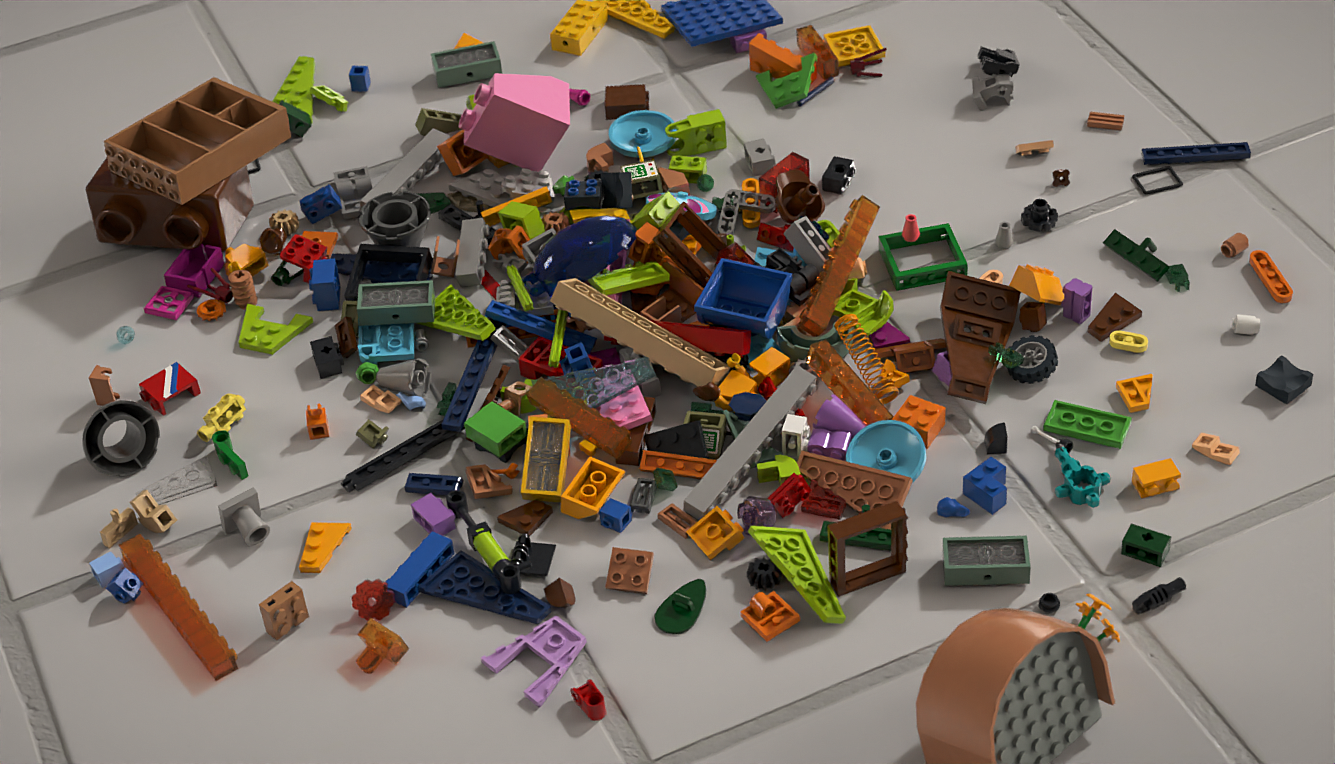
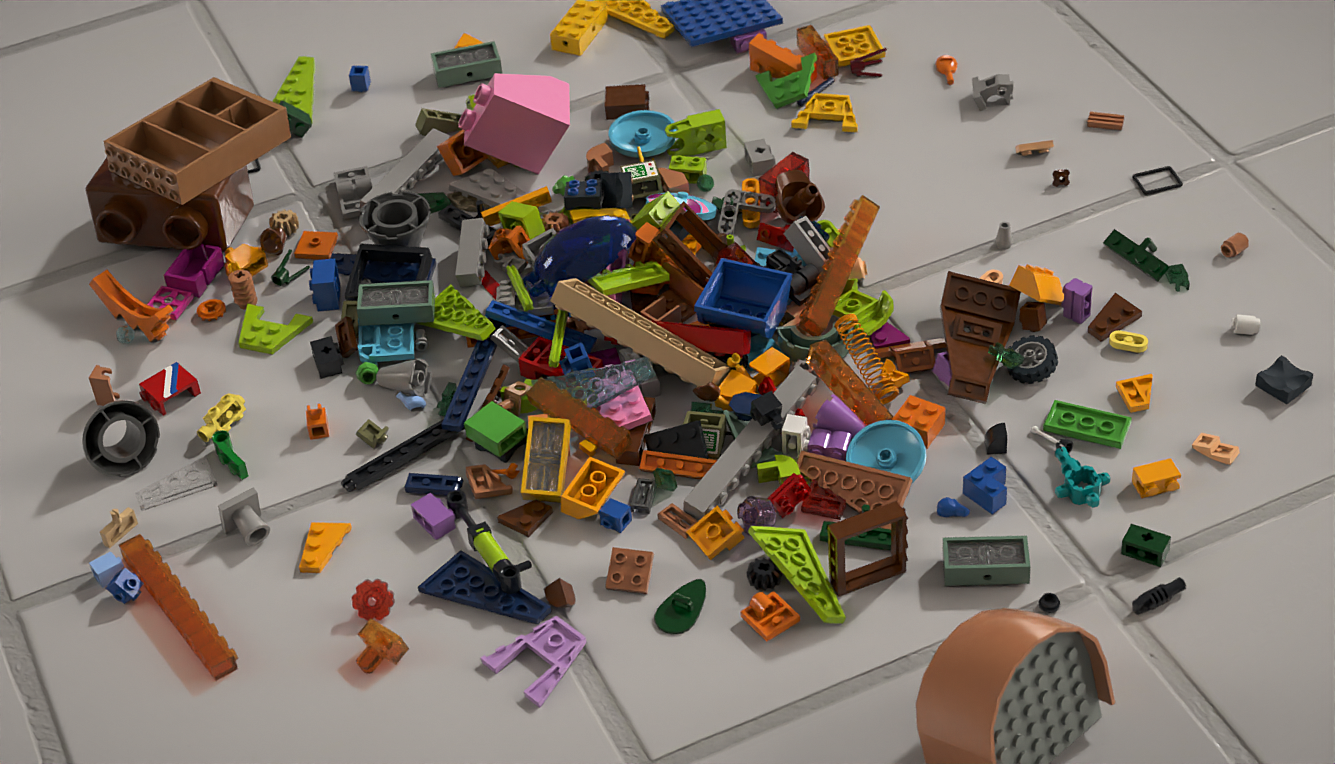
(137, 314): none -> orange arch
(151, 515): tan brick -> none
(221, 292): dark red plant -> none
(284, 610): medium nougat piece -> none
(302, 252): red bracket -> none
(320, 204): blue brick -> none
(330, 97): lime hinge -> none
(379, 399): light nougat slope -> none
(420, 565): blue brick -> none
(451, 263): nougat piece -> none
(526, 183): light grey plate -> none
(537, 553): black hinge -> none
(579, 96): dark pink cone -> none
(590, 700): red piece -> none
(767, 409): none -> black brick
(828, 107): none -> yellow wing
(838, 175): black brick -> none
(910, 229): coral cone -> none
(924, 275): green window -> none
(947, 65): none -> orange piece
(998, 61): black bracket -> none
(1039, 216): black plant -> none
(1093, 611): light orange plant -> none
(1195, 153): dark blue plate -> none
(1271, 276): orange plate -> none

